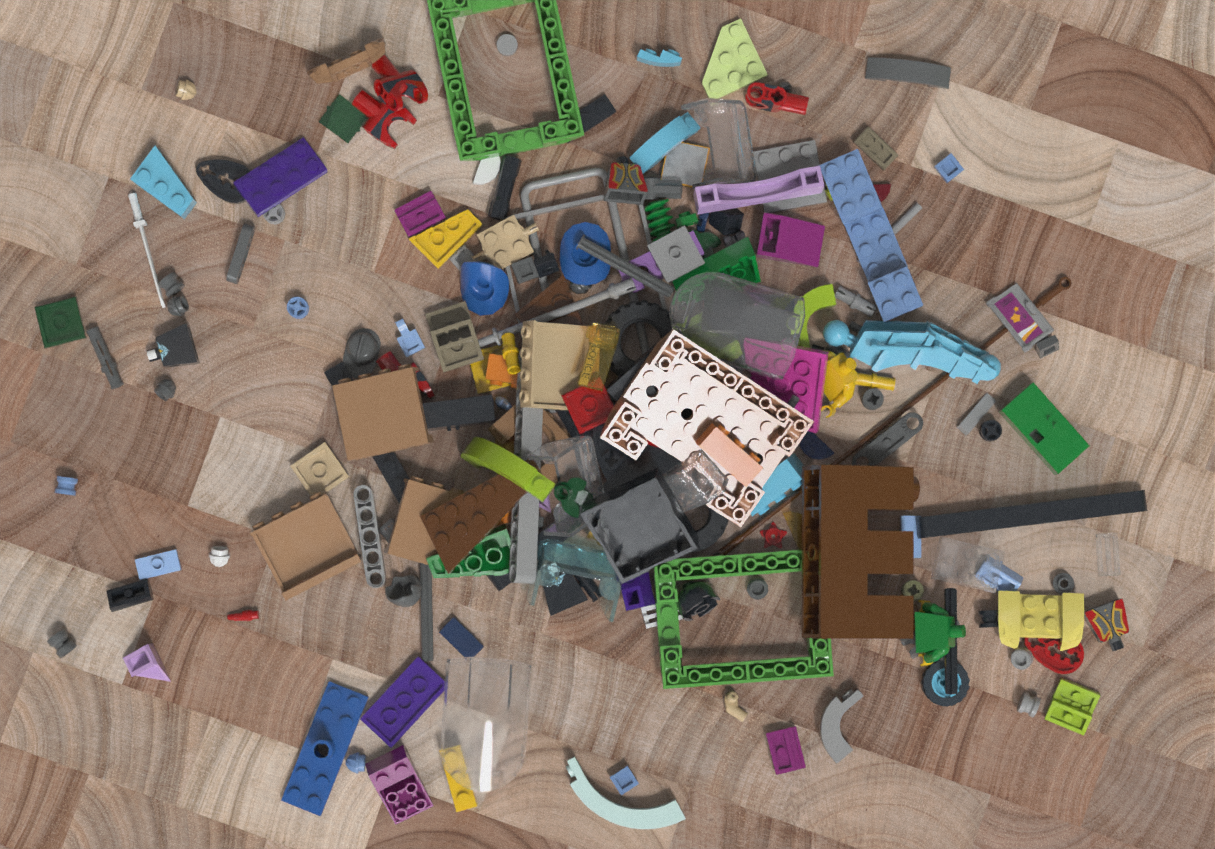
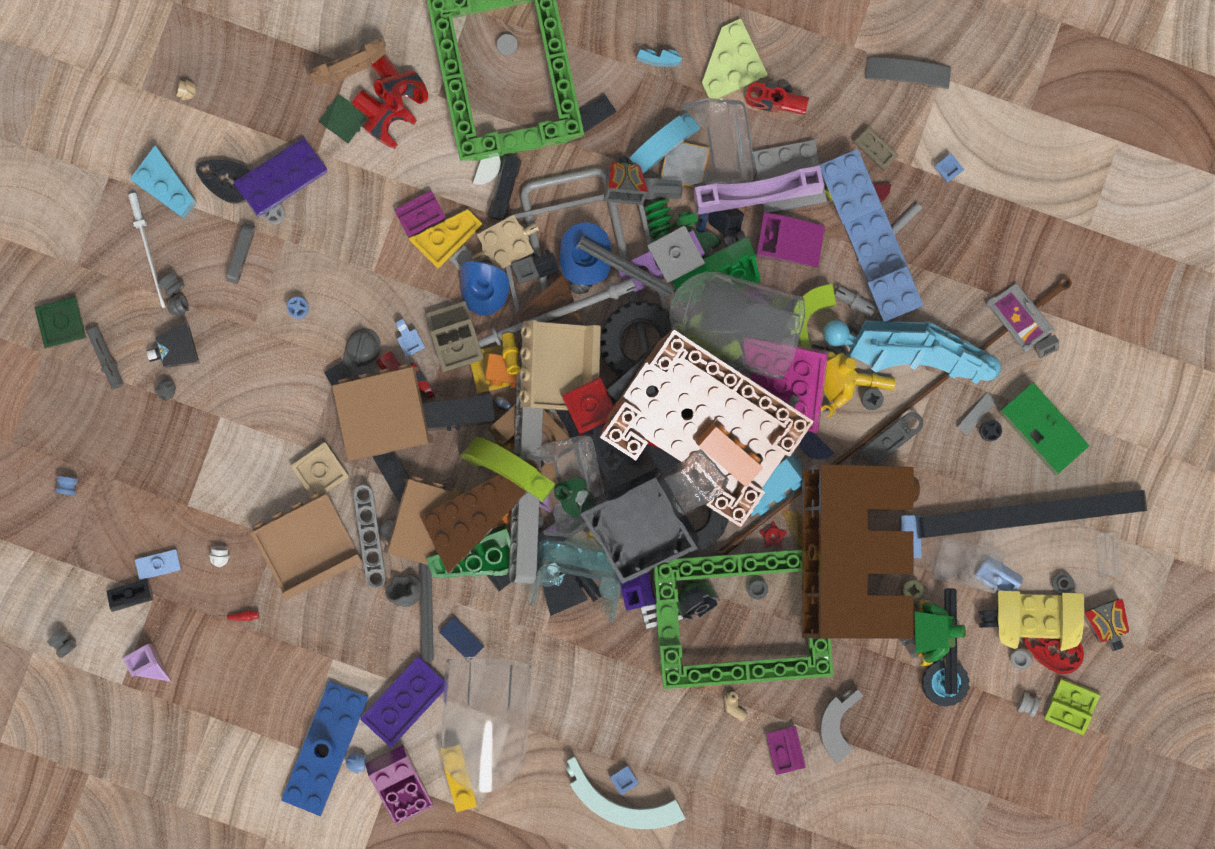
(602, 346): clear yellow door -> none

